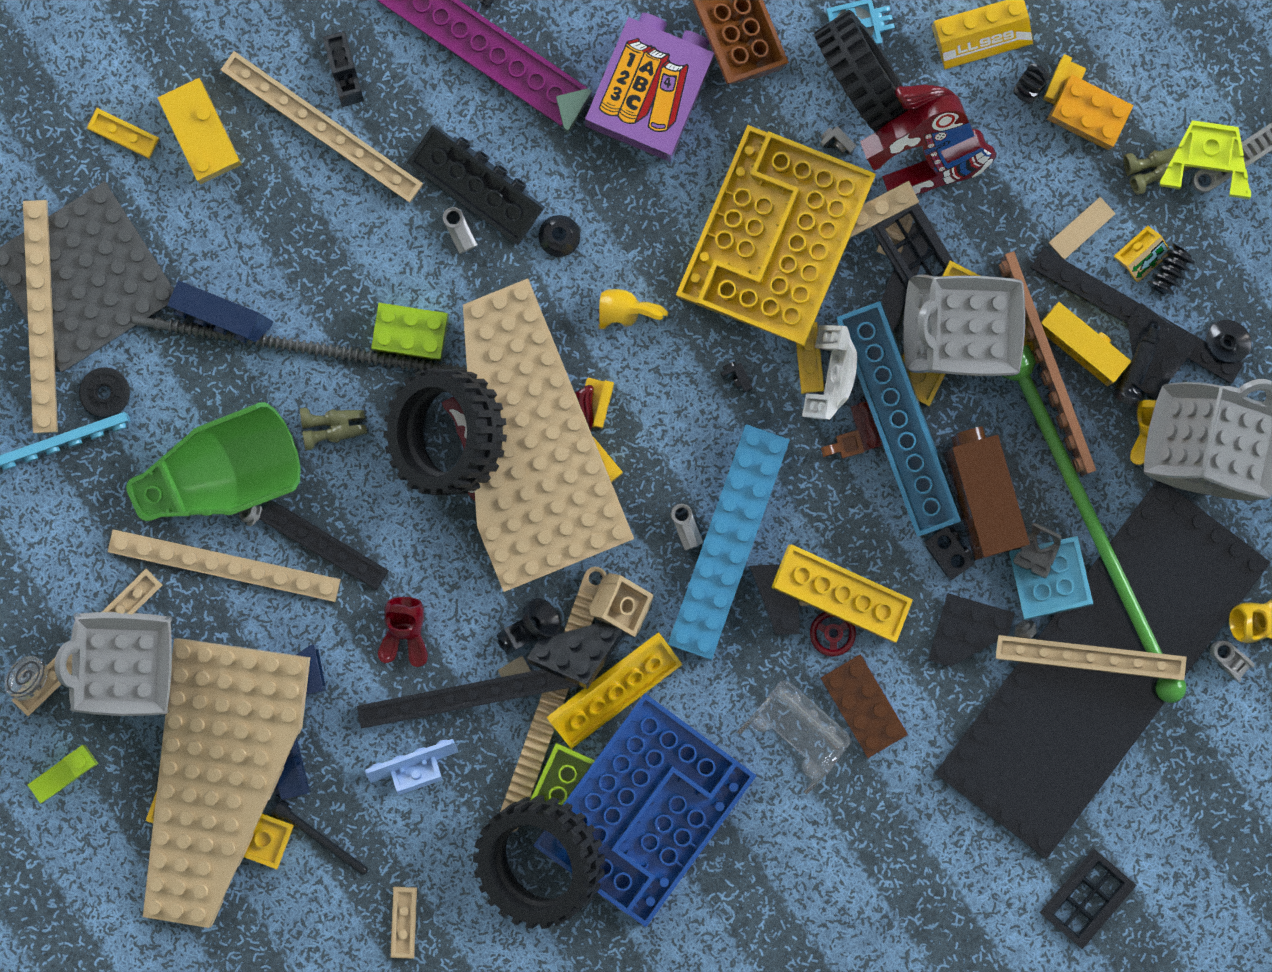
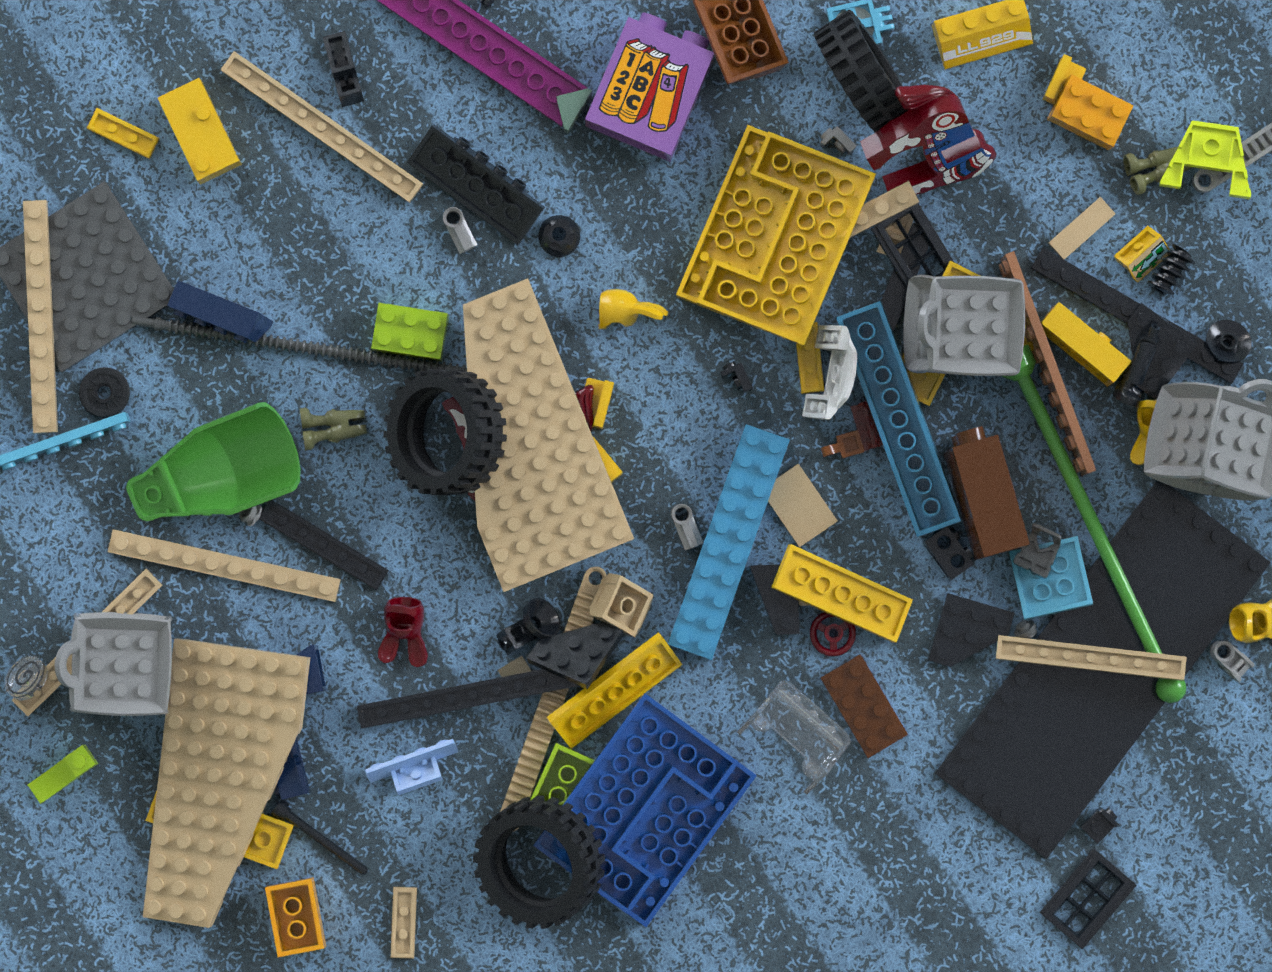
(295, 917): none -> light orange brick
(800, 506): none -> tan tile
(1031, 83): black gear -> none
(1100, 824): none -> black bracket

